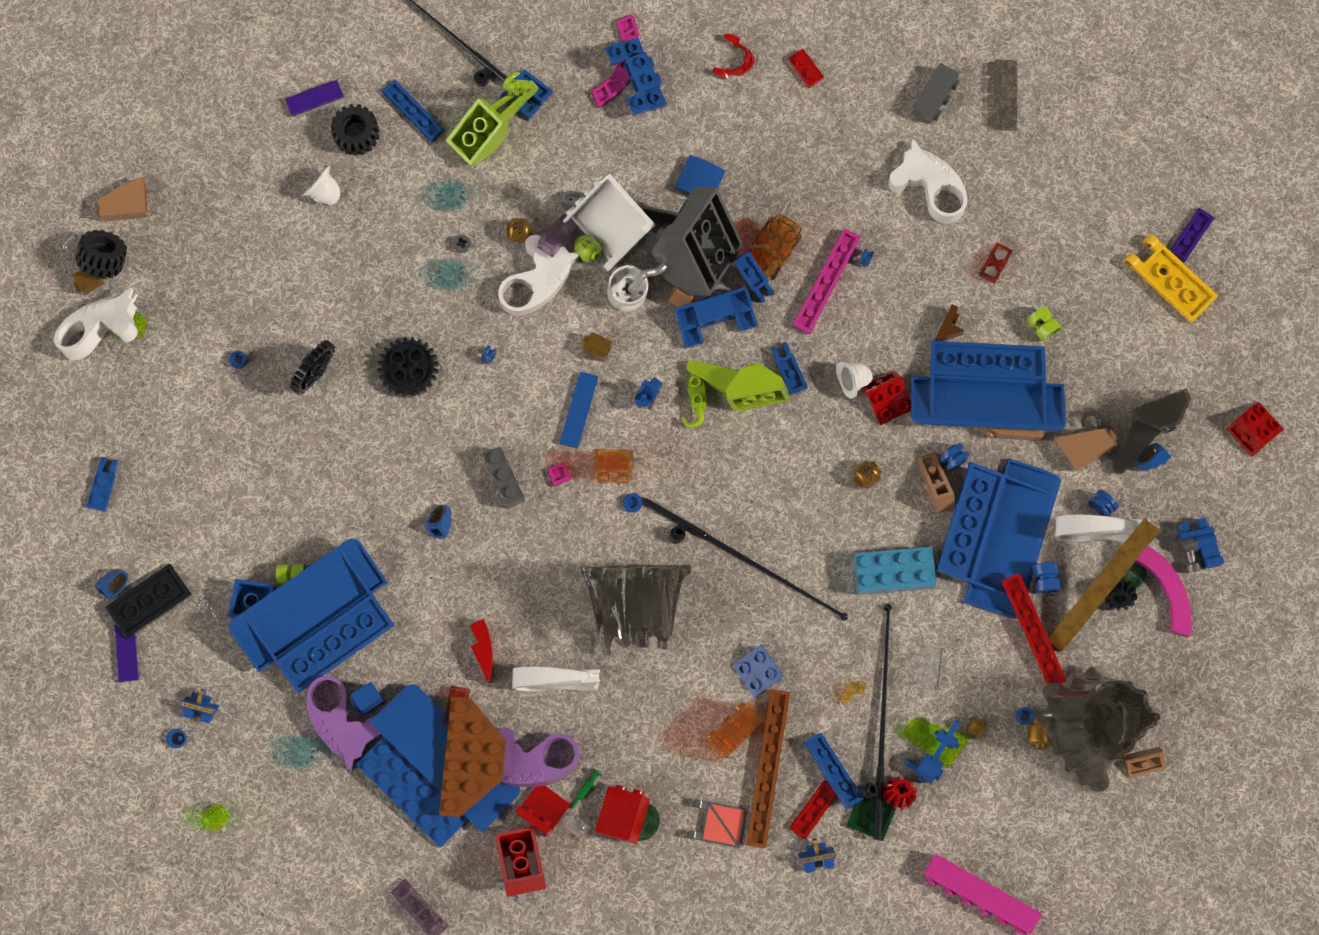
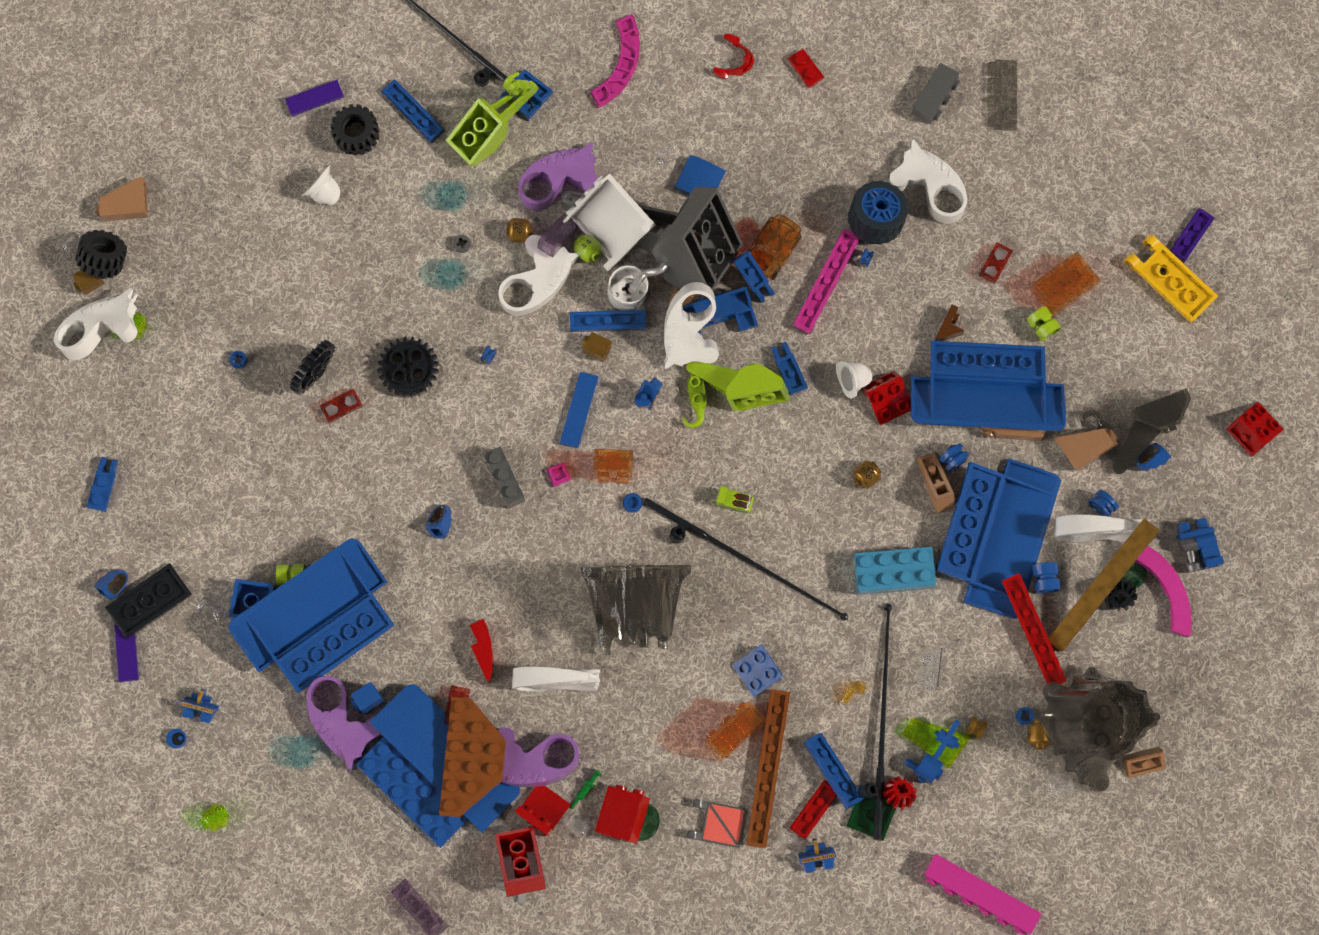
(341, 405): none -> clear red piece
(558, 168): none -> medium lavender animal
(607, 320): none -> blue plate
(641, 74): blue bracket -> none
(681, 329): none -> white animal
(734, 500): none -> lime leg
(878, 212): none -> black wheel
(1065, 284): none -> clear orange brick

